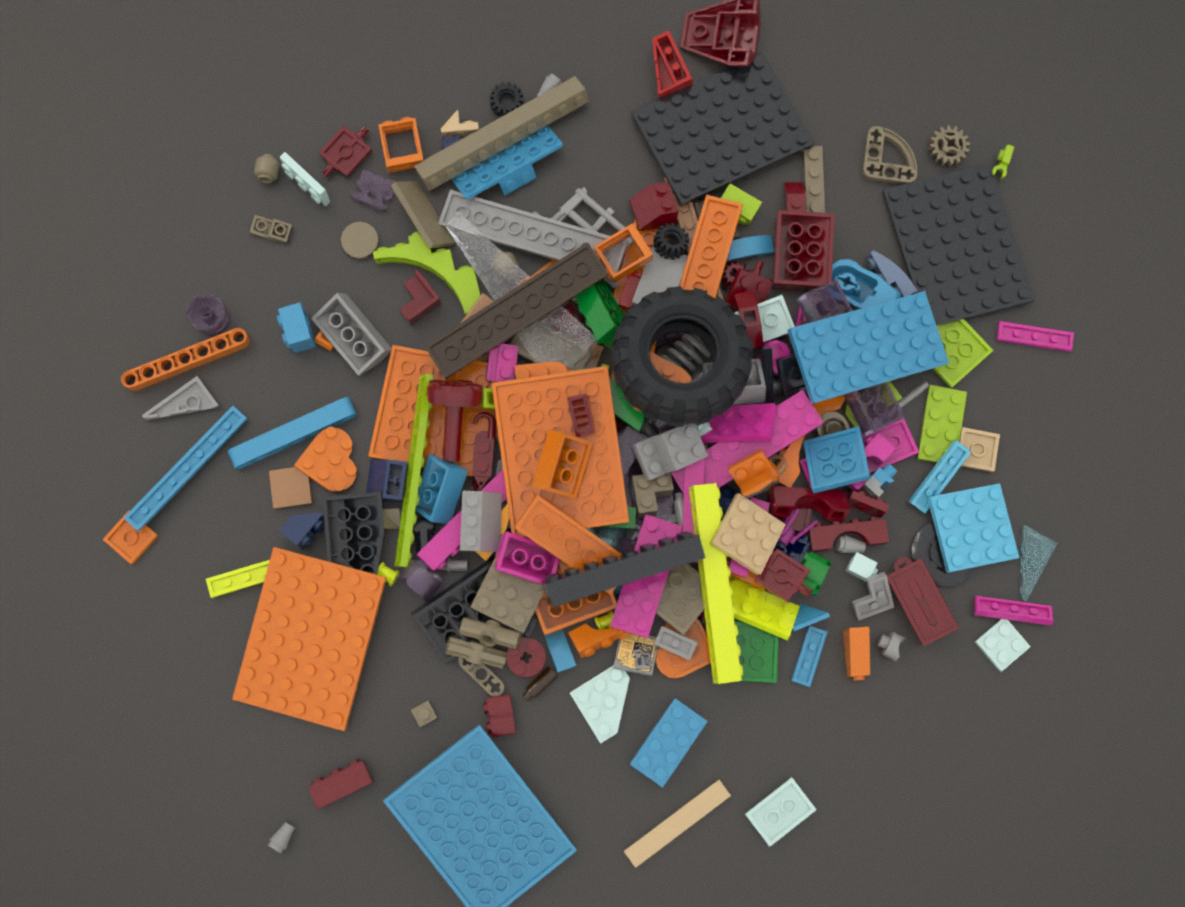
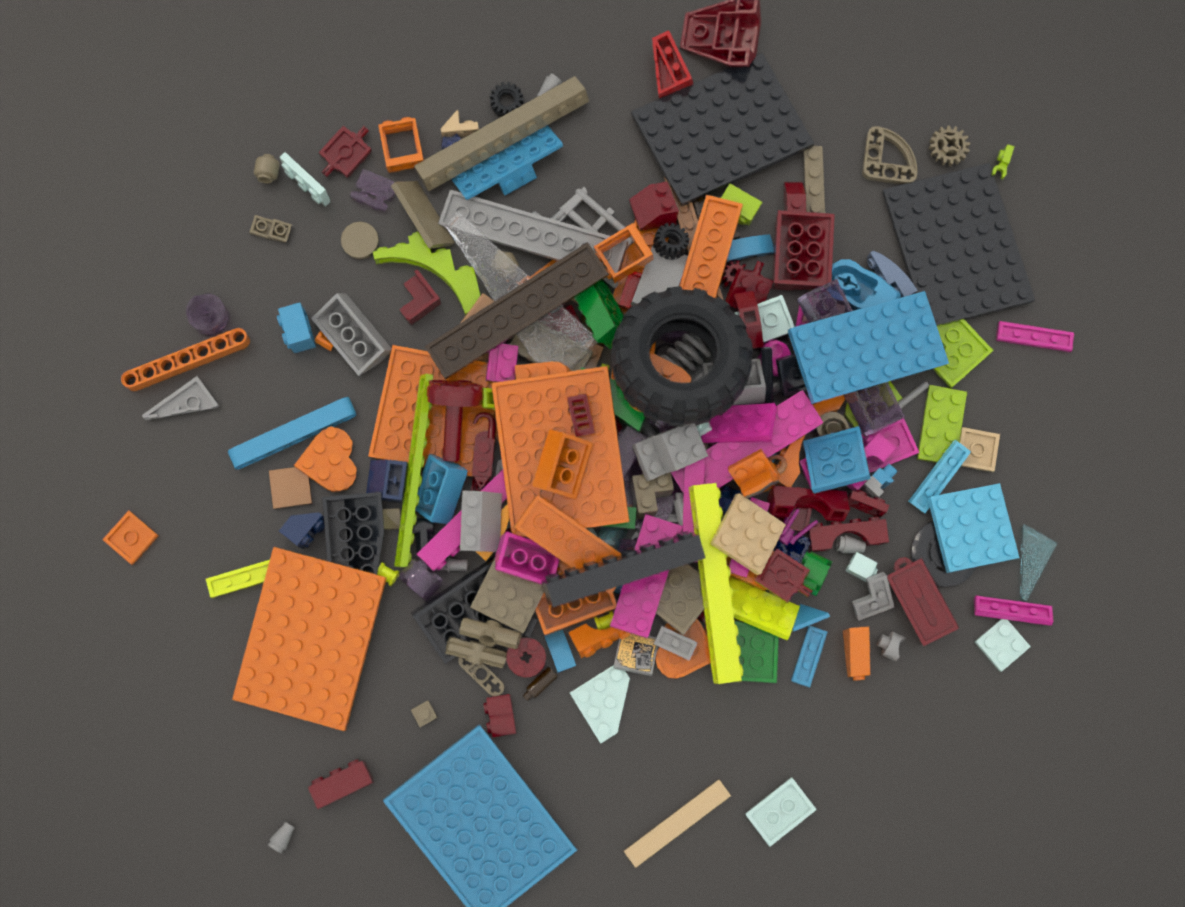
(185, 468): dark azure plate -> none
(668, 742): dark azure brick -> none

